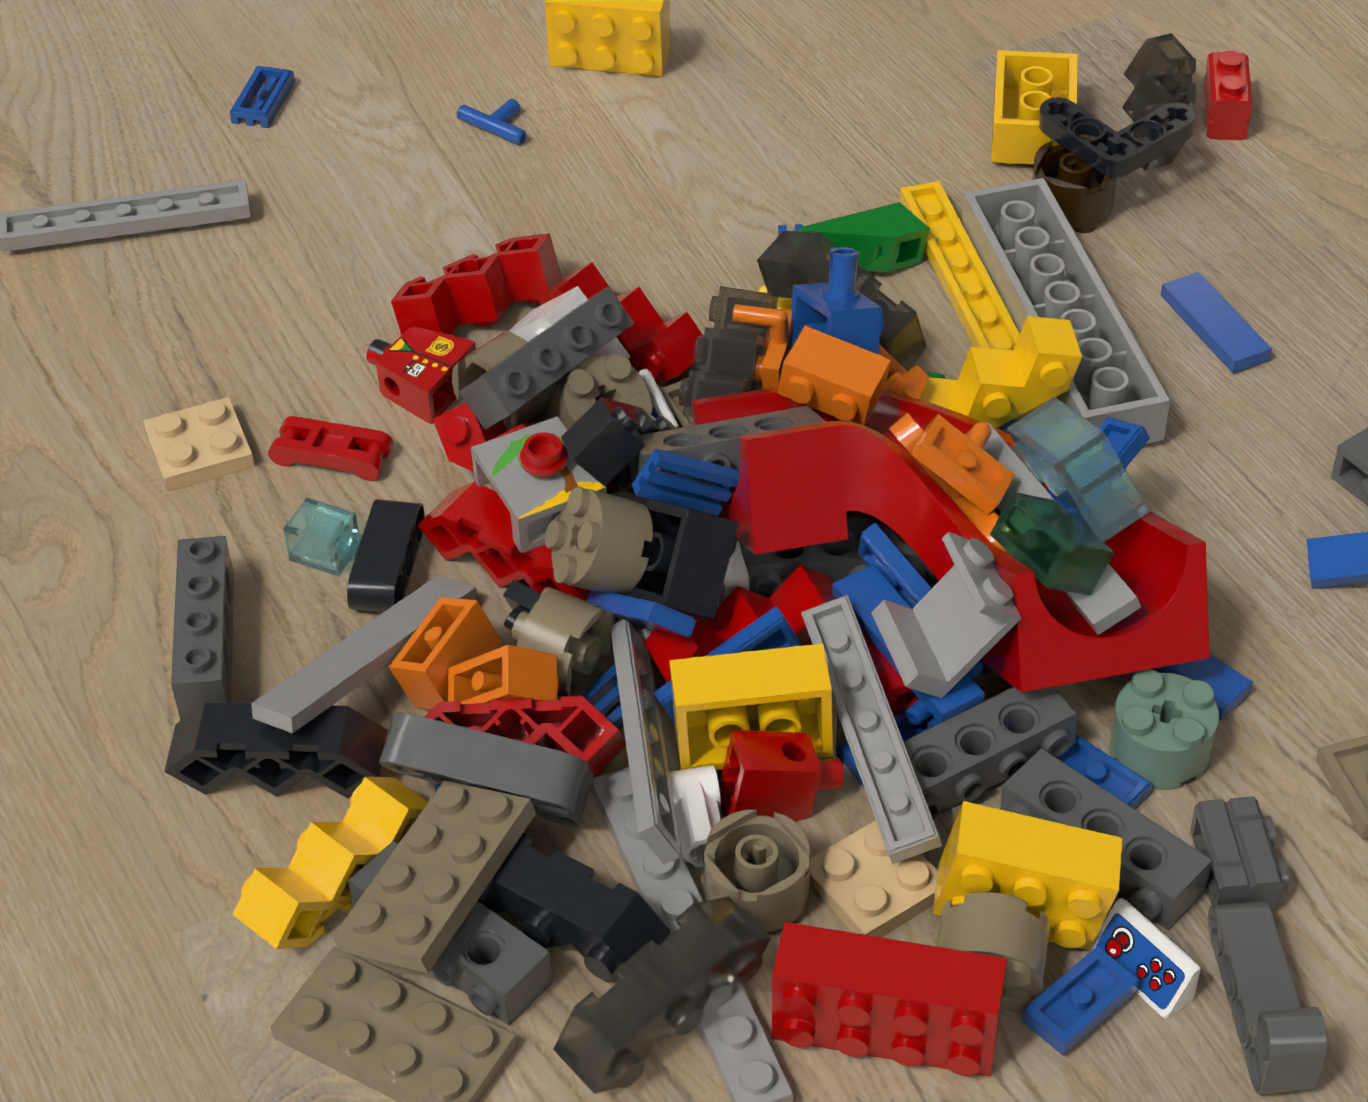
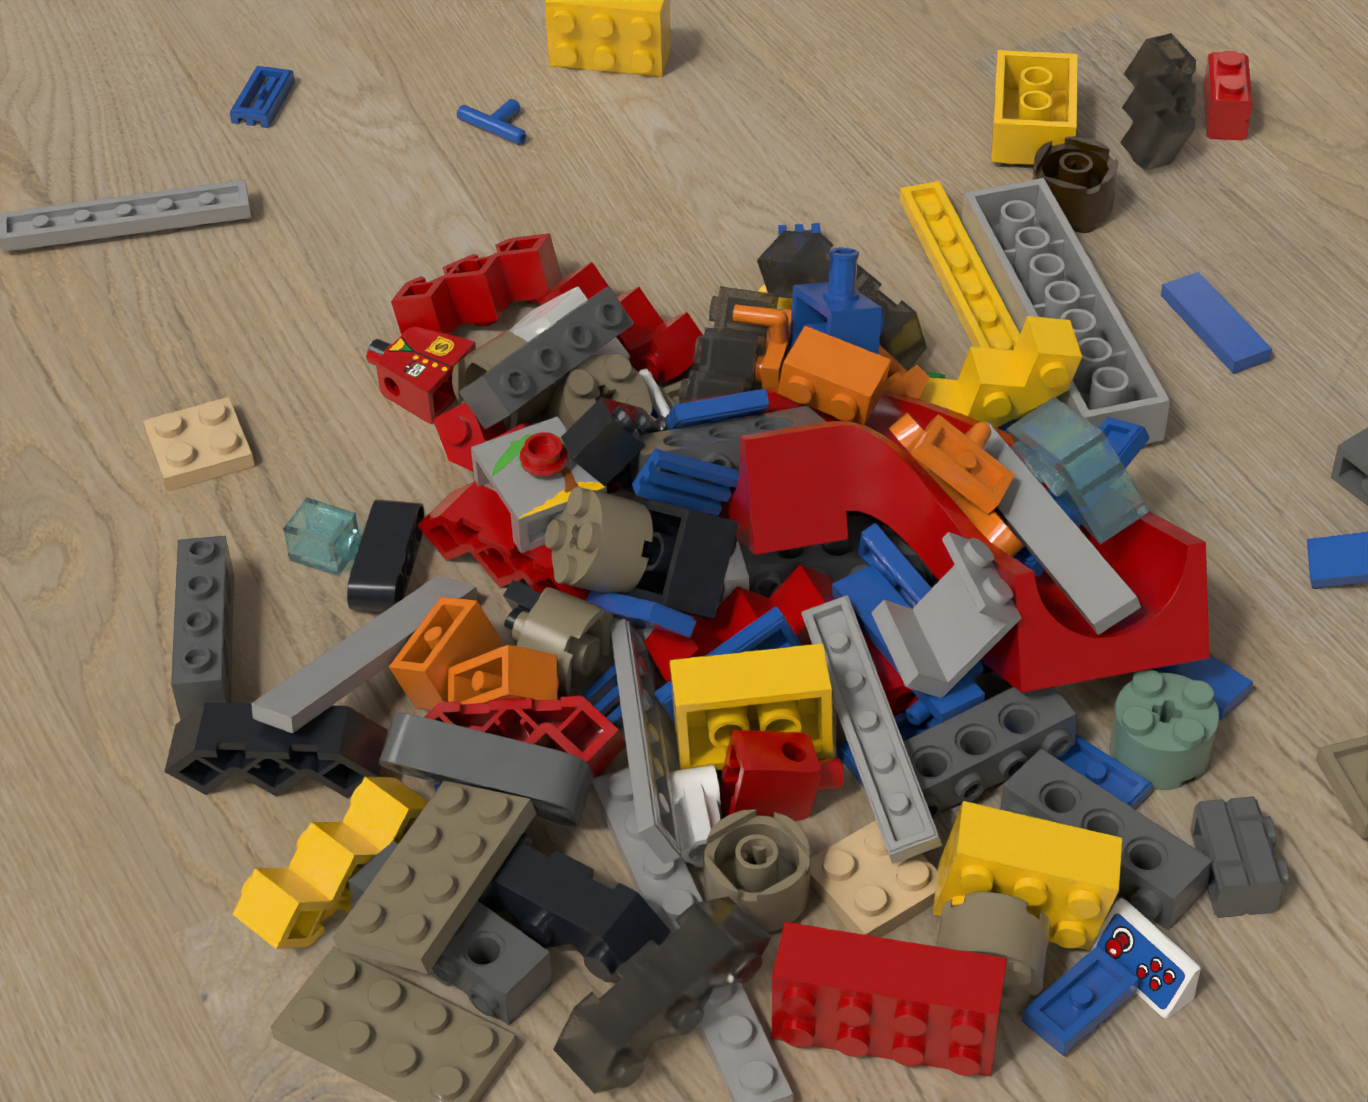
(331, 446): red plate -> none
(717, 409): none -> blue tile
(884, 236): green slope -> none
(1051, 543): clear green brick -> none
(1111, 151): black beam -> none
(1277, 1036): dark grey beam -> none

